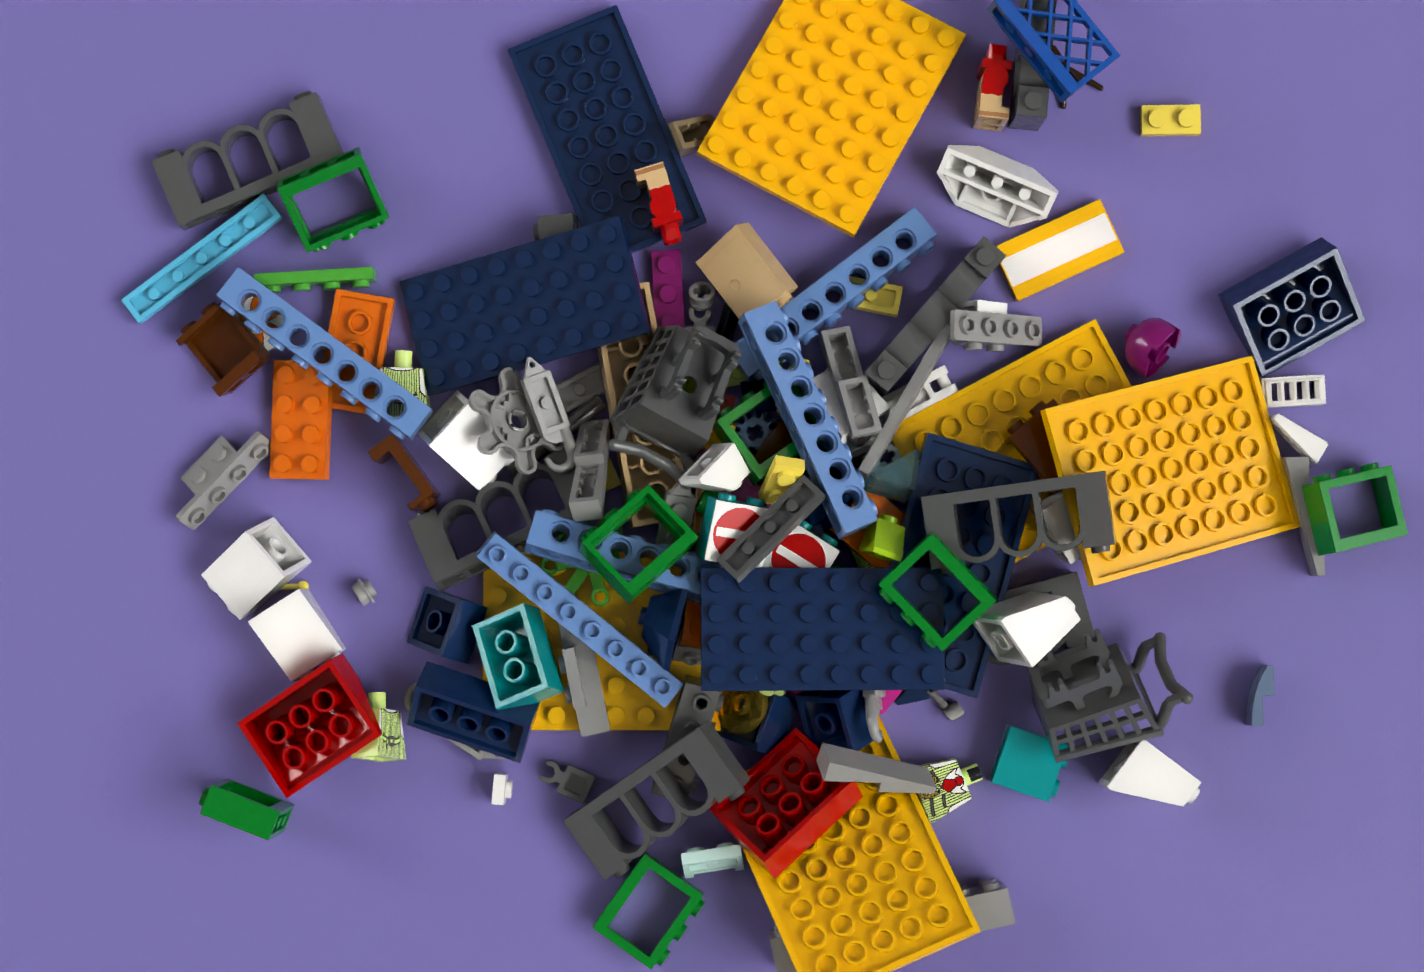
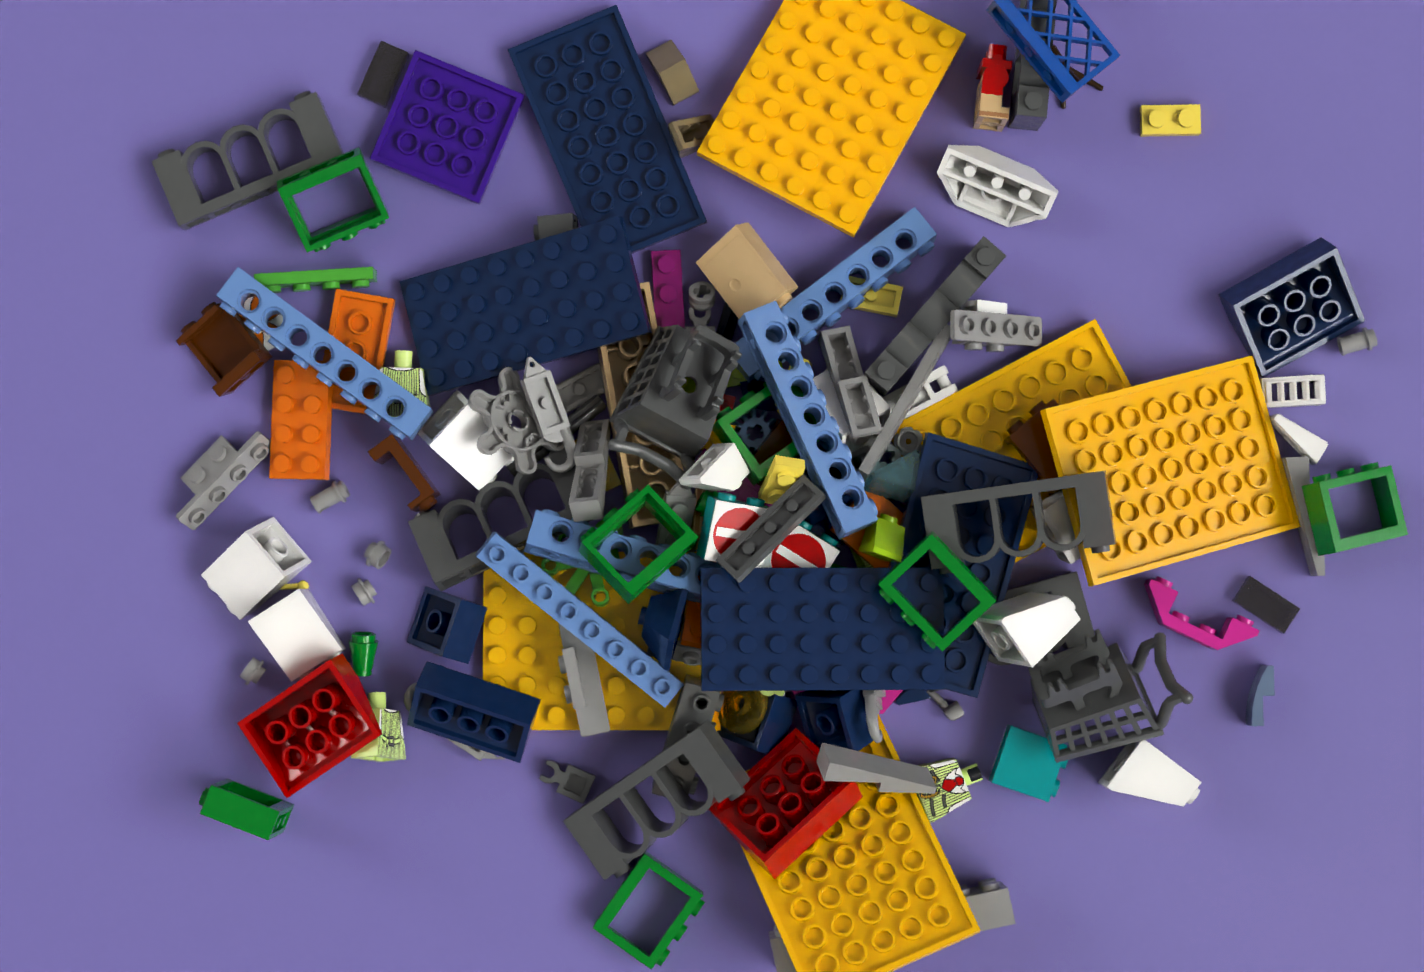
(202, 259): medium azure plate -> none
(253, 671): none -> light grey plate
(330, 496): none -> light grey pin
(363, 652): none -> green cone
(377, 554): none -> light grey plate
(383, 74): none -> clear smoke tile
(447, 127): none -> dark purple plate
(501, 788): white plate -> none
(517, 657): teal slope -> none
(662, 205): red hips -> none
(672, 72): none -> dark tan slope
(724, 857): light aqua plate -> none
(908, 433): none -> light grey plate
(1059, 250): tile -> none
(1149, 344): magenta cylinder -> none
(1162, 599): none -> dark pink slope
(1266, 604): none -> clear smoke tile
(1357, 341): none -> light grey pin

